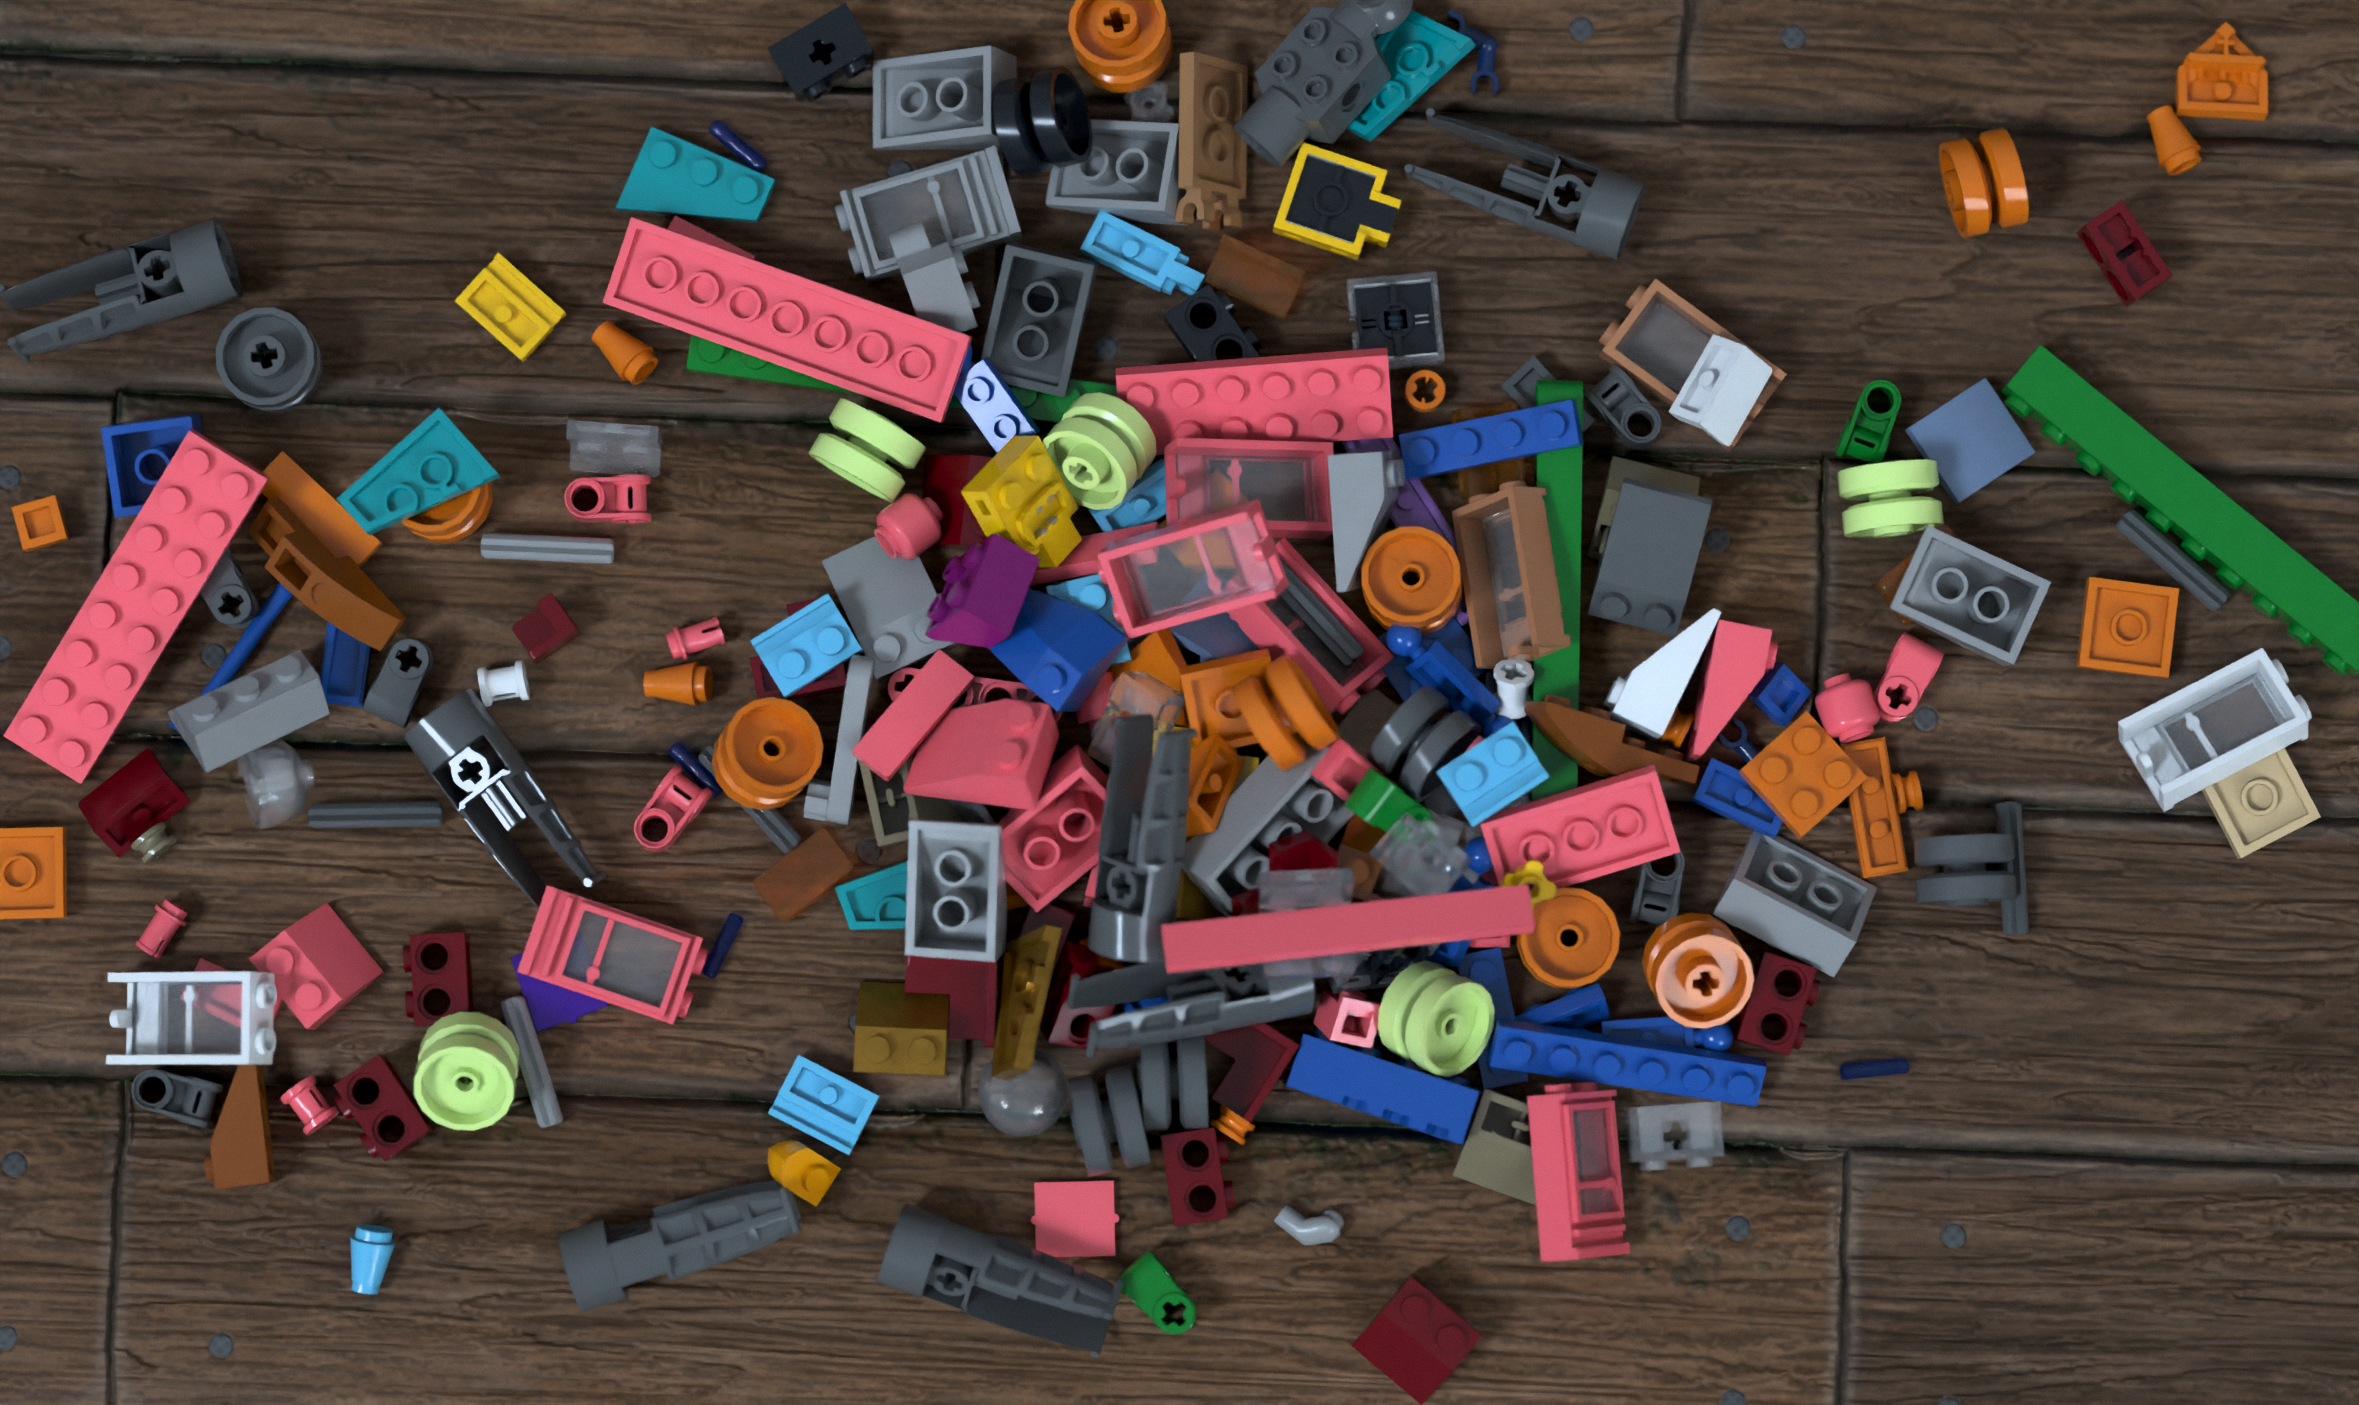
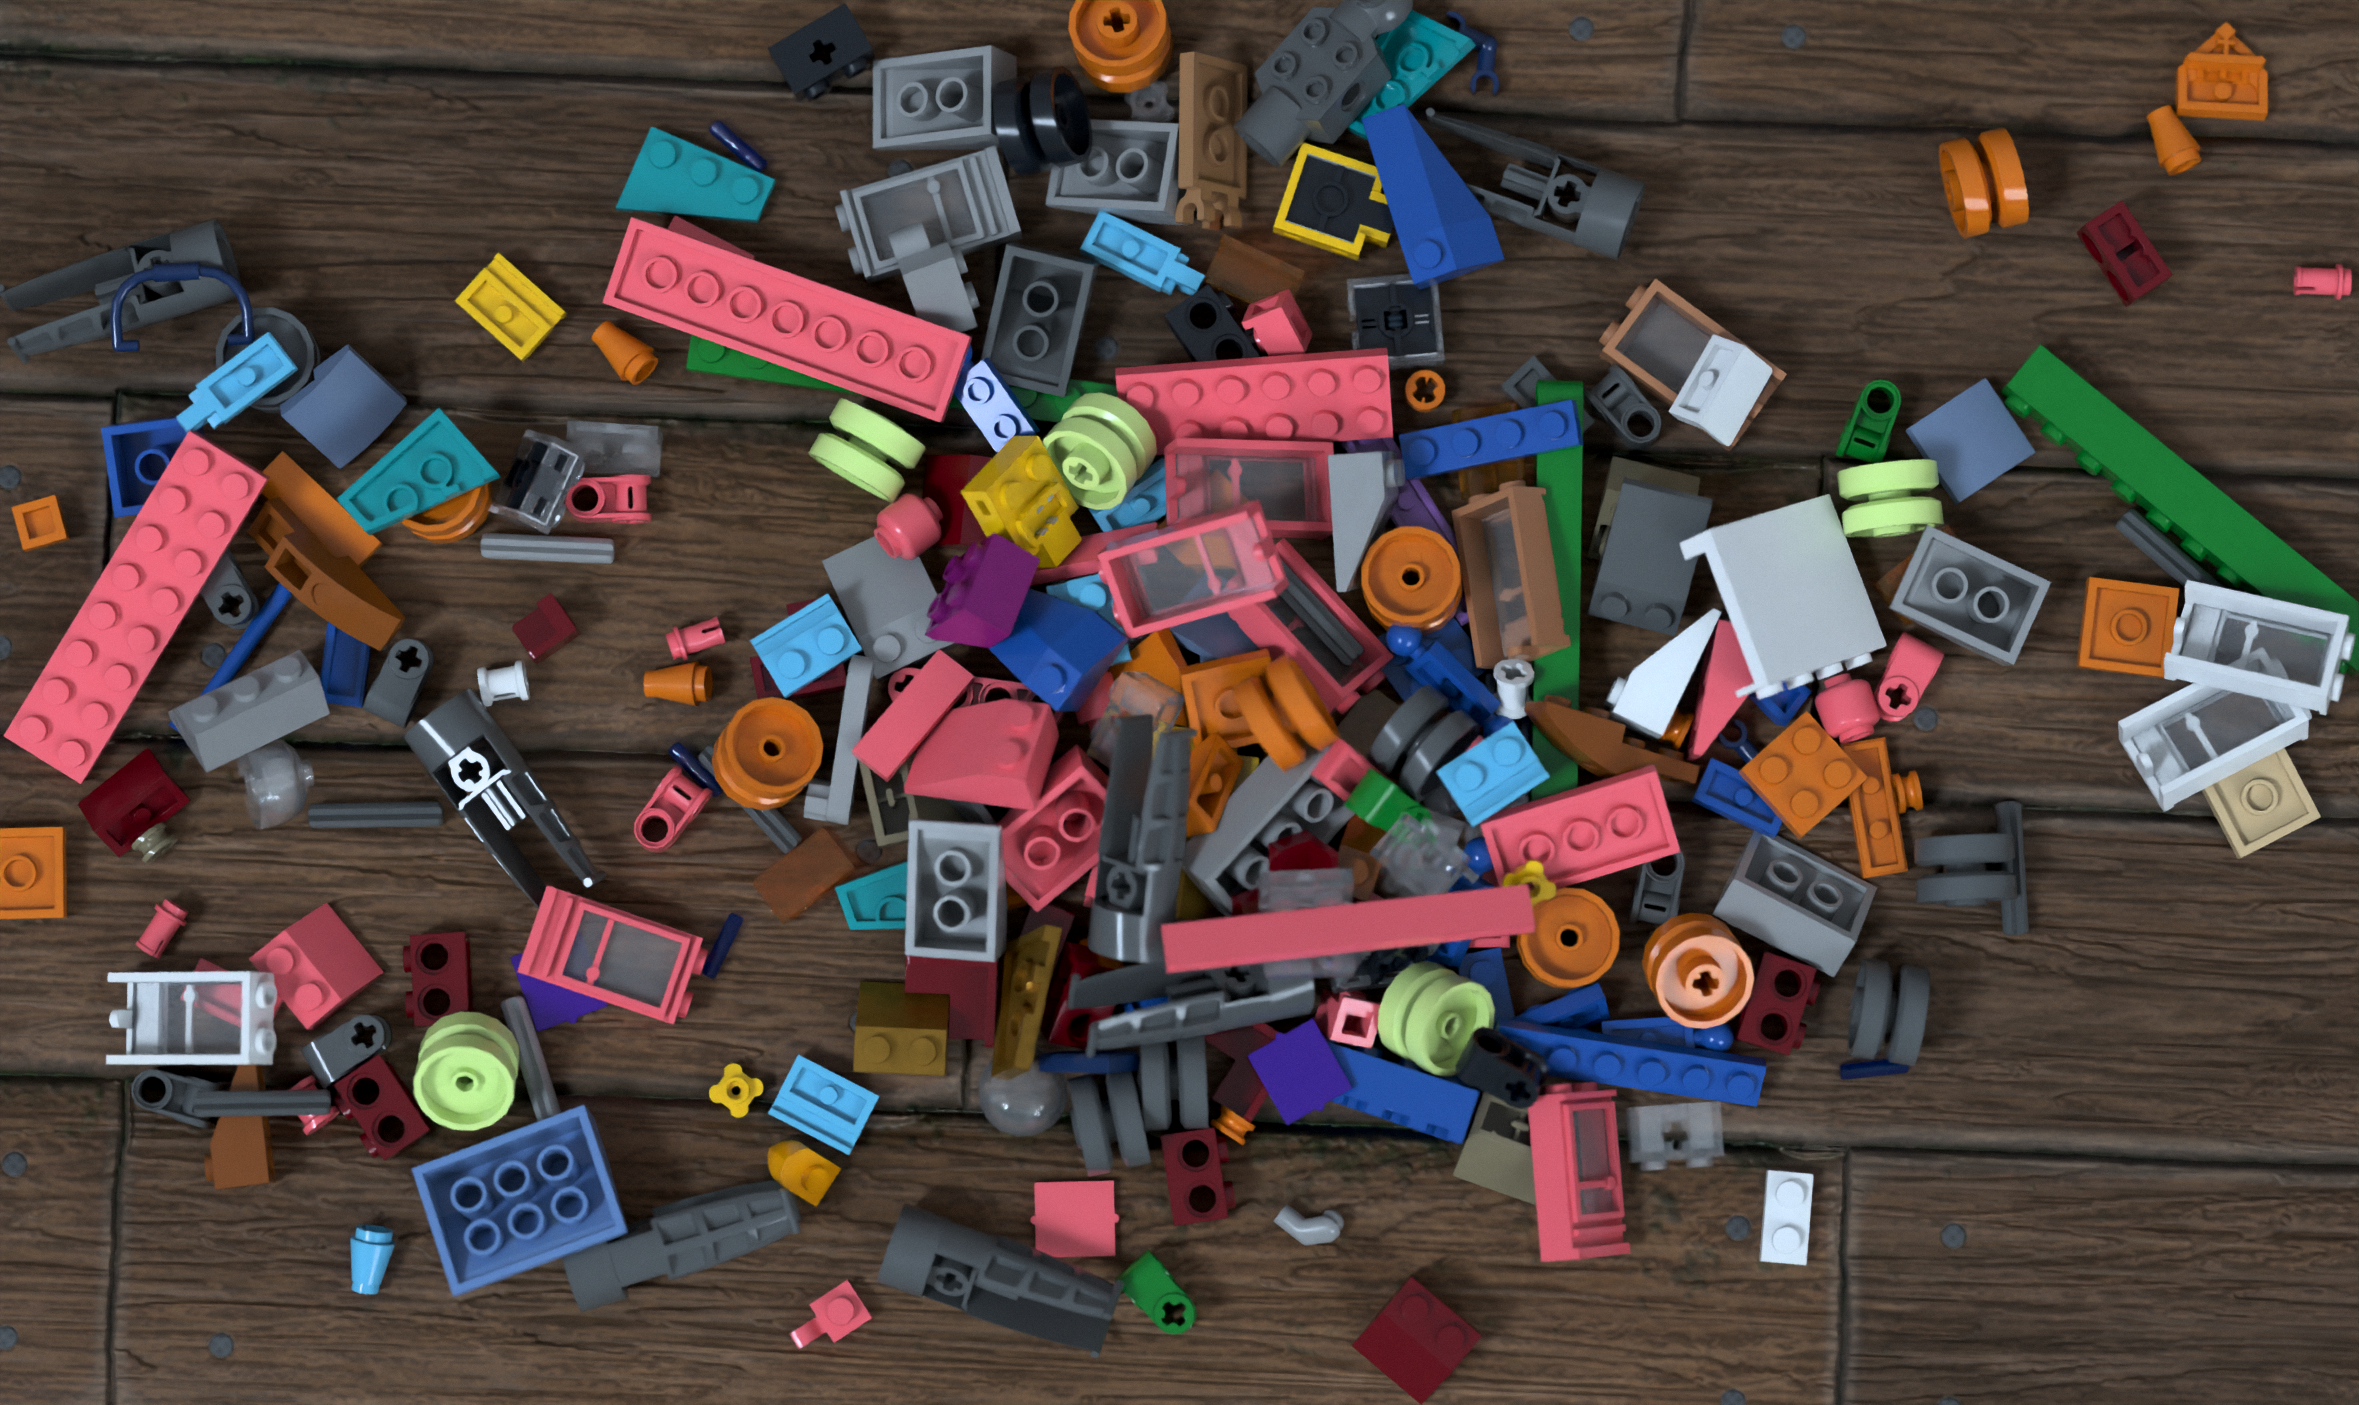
(179, 272): none -> dark blue piece
(237, 384): none -> medium azure hinge
(262, 1103): none -> dark grey axle
(341, 1051): none -> dark grey piece
(343, 406): none -> sand blue slope
(520, 1200): none -> medium blue slope
(539, 482): none -> clear piece
(738, 1103): none -> yellow plate
(836, 1313): none -> coral plate
(1077, 1062): none -> dark blue tile
(1278, 325): none -> coral brick
(1300, 1071): none -> dark purple piece
(1432, 209): none -> blue wedge
(1499, 1066): none -> black piece
(1786, 1217): none -> white plate
(1791, 594): none -> white panel
(1888, 1011): none -> dark grey wheel
(2259, 647): none -> door
(2323, 281): none -> coral pin

